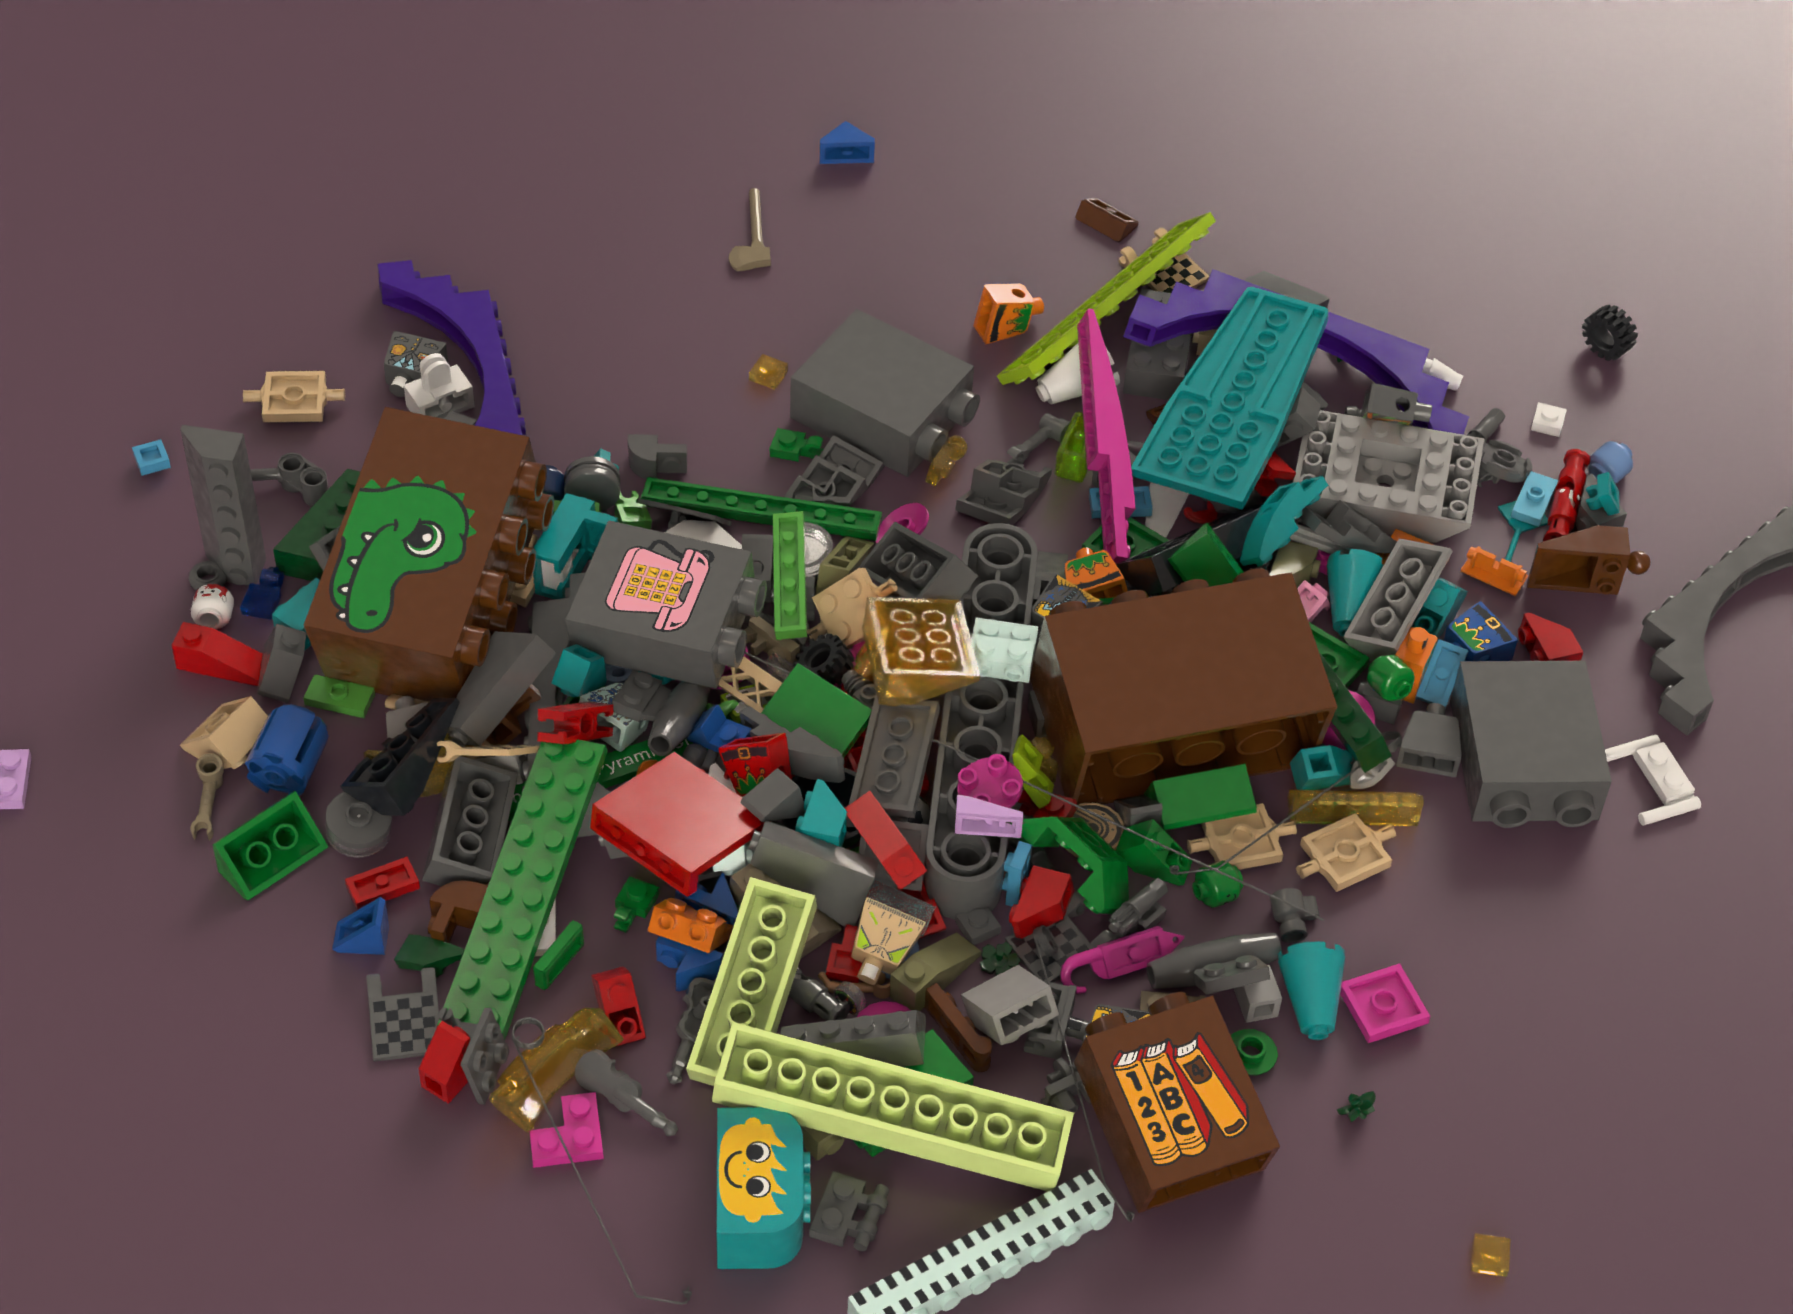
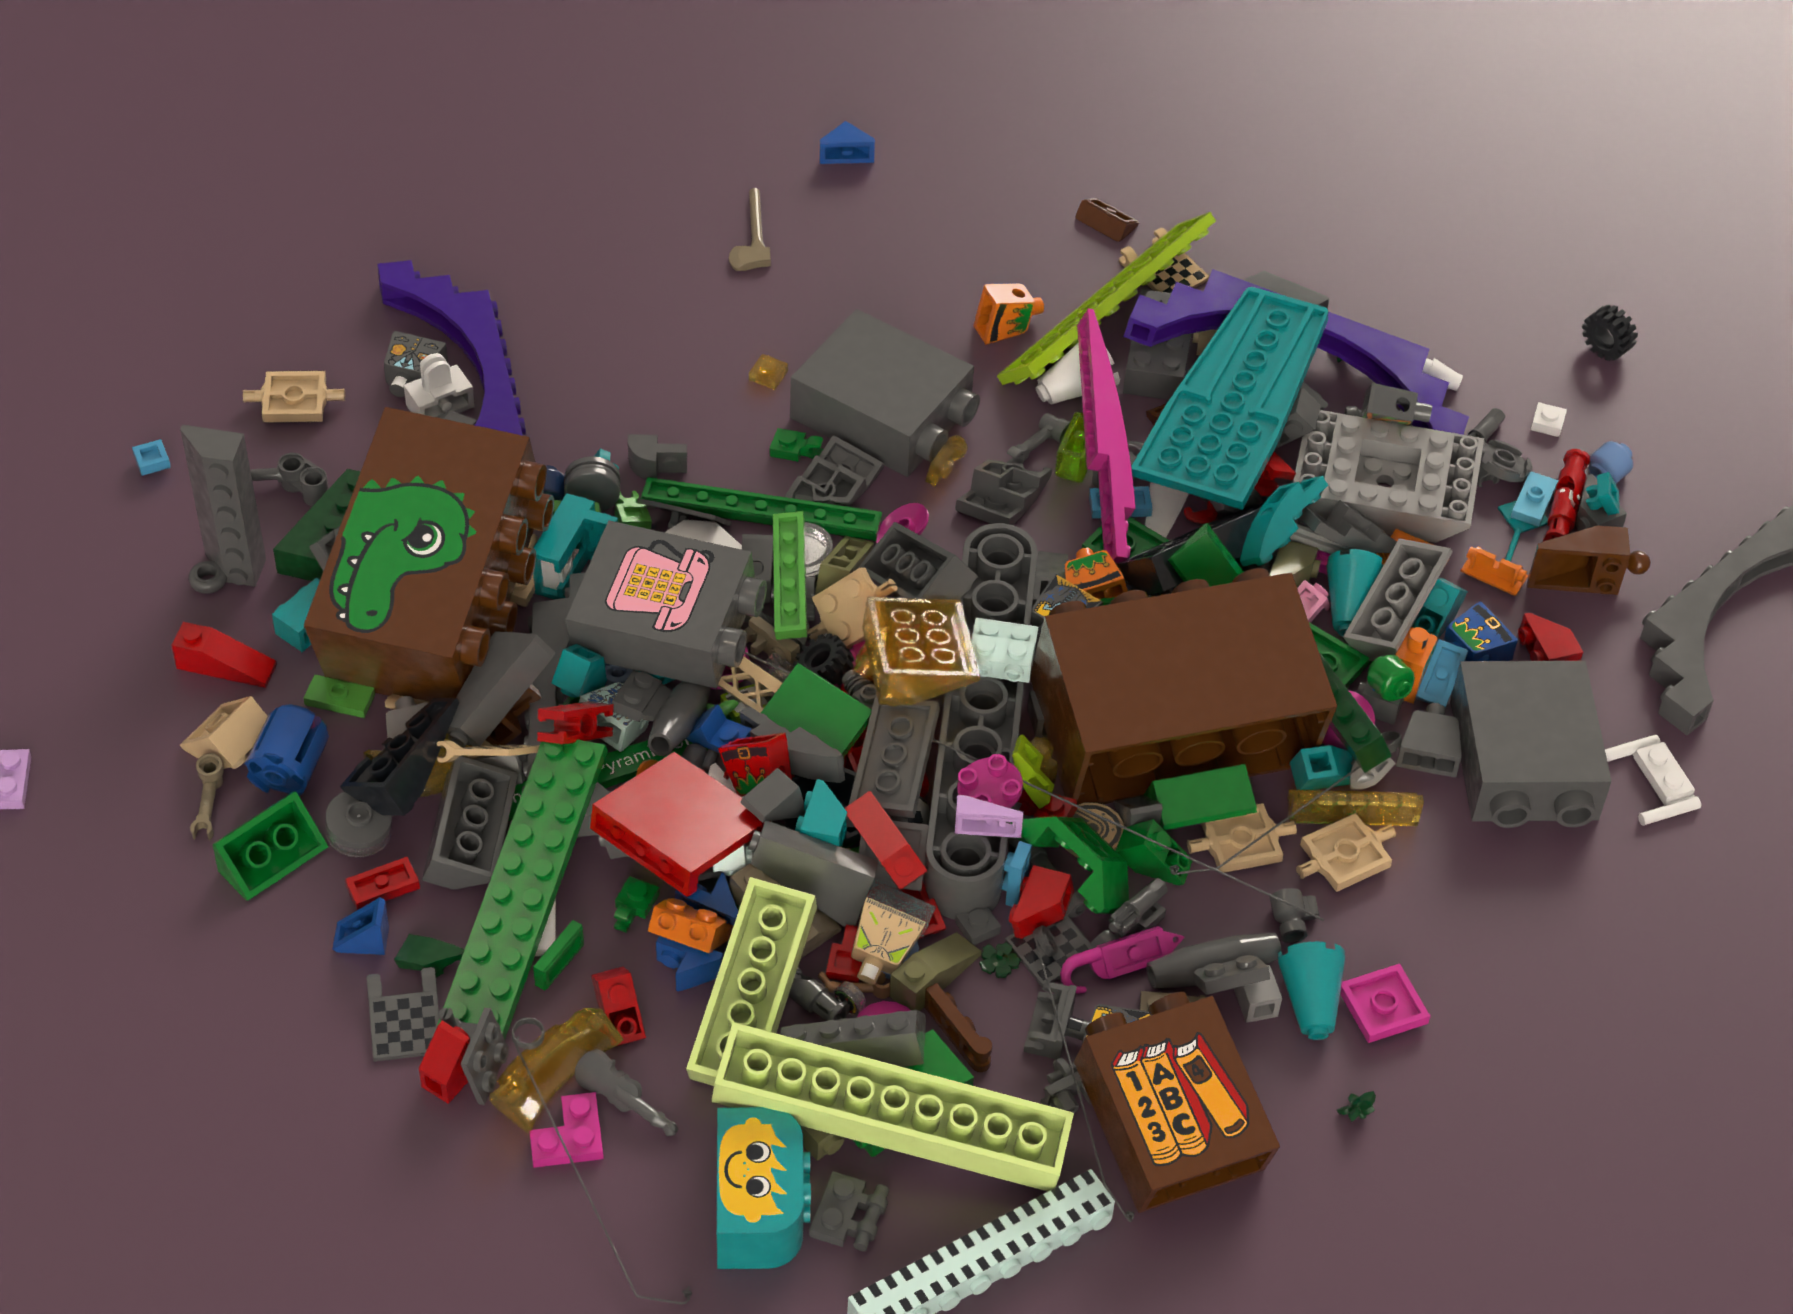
(212, 606): white head -> none
(264, 598): clear blue plate -> none
(281, 662): dark grey slope -> none
(454, 906): reddish brown brick -> none
(697, 999): dark grey piece -> none
(1010, 1005): light grey brick -> none
(1216, 888): green head -> none
(1260, 1063): green piece -> none
(1490, 1255): clear yellow plate -> none

